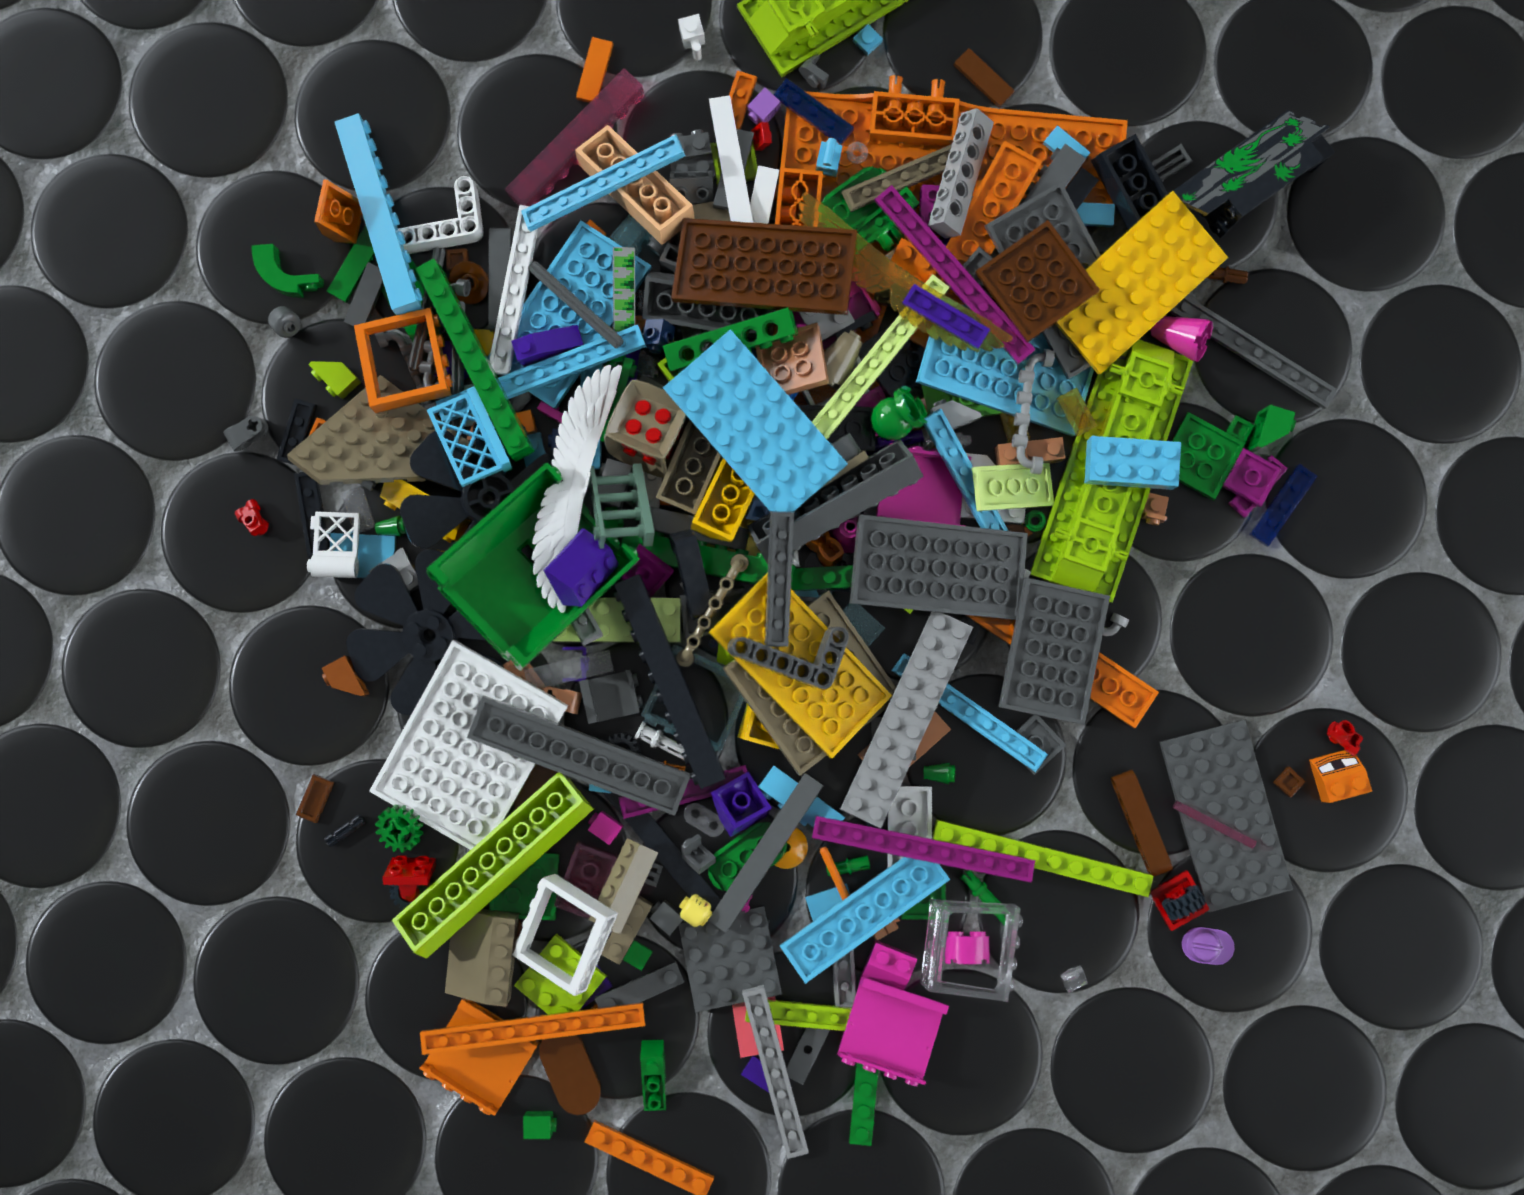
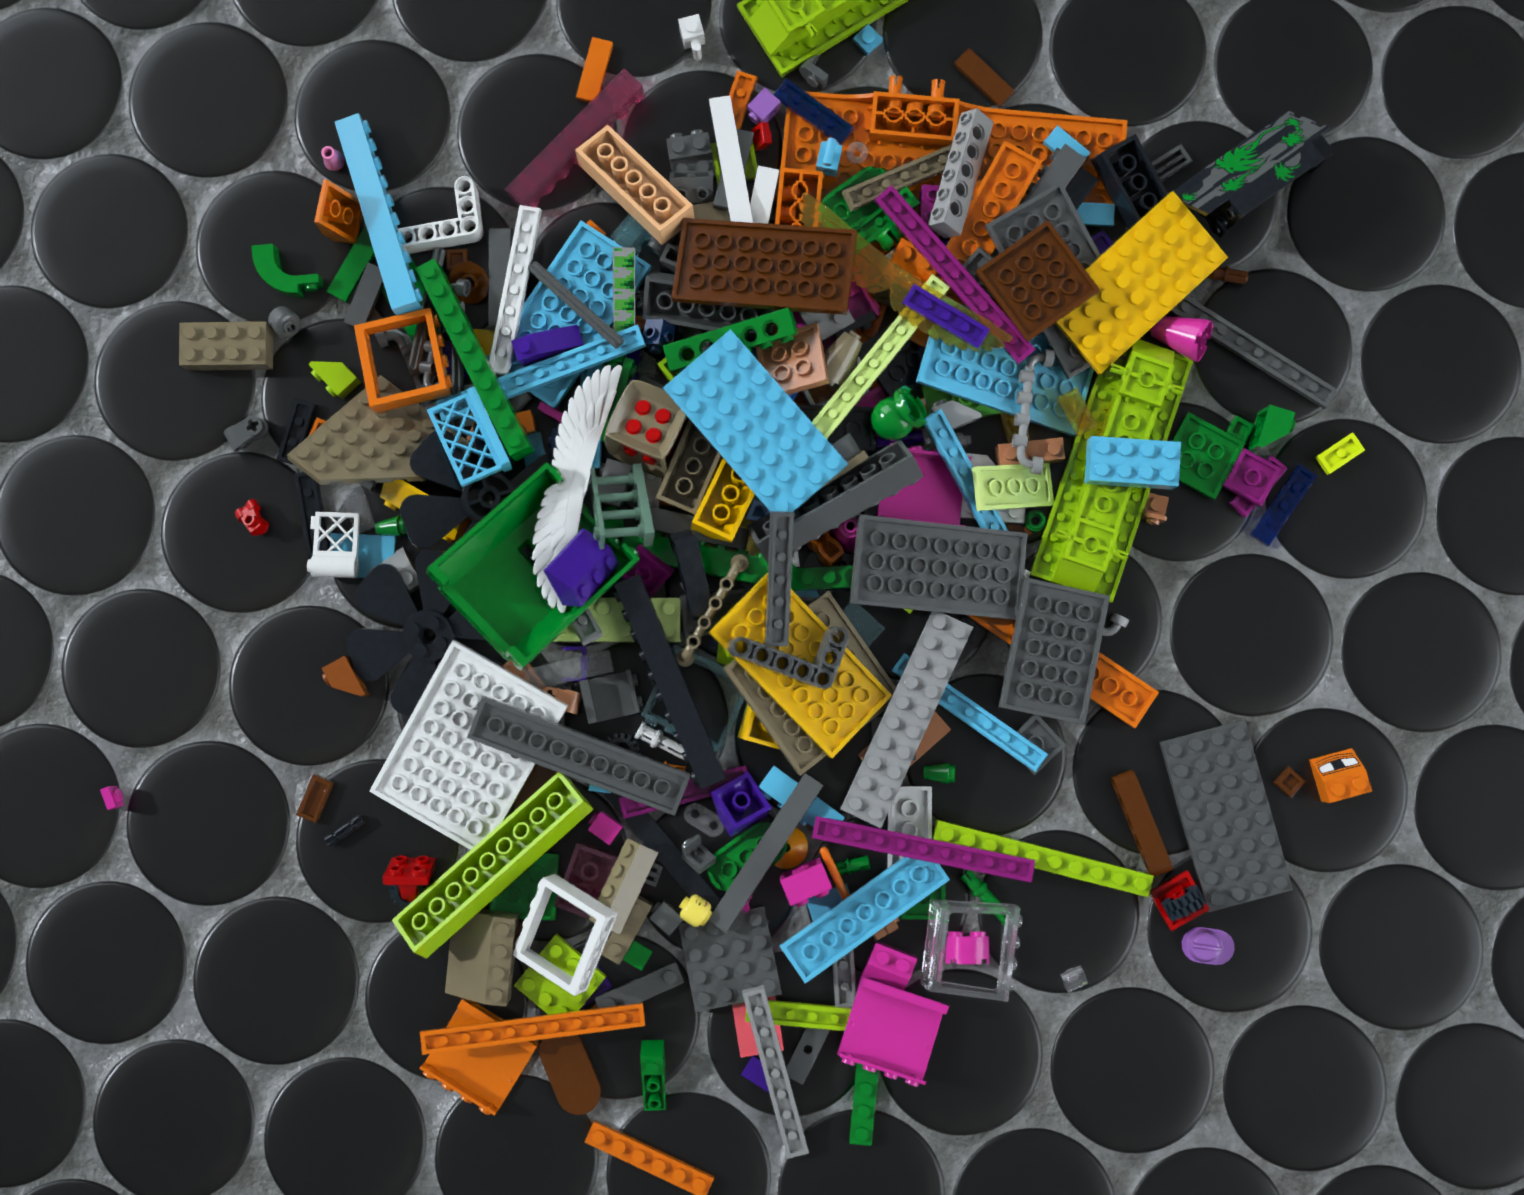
(112, 797): none -> dark pink plate
(225, 346): none -> dark tan brick
(332, 158): none -> bright pink cone
(399, 827): green gear -> none
(539, 1125): green brick -> none
(603, 183): medium azure tile -> none
(805, 882): none -> dark pink brick
(1102, 241): none -> dark purple plate
(1215, 824): clear pink bar -> none
(1339, 453): none -> neon yellow plate
(1345, 735): red plate -> none

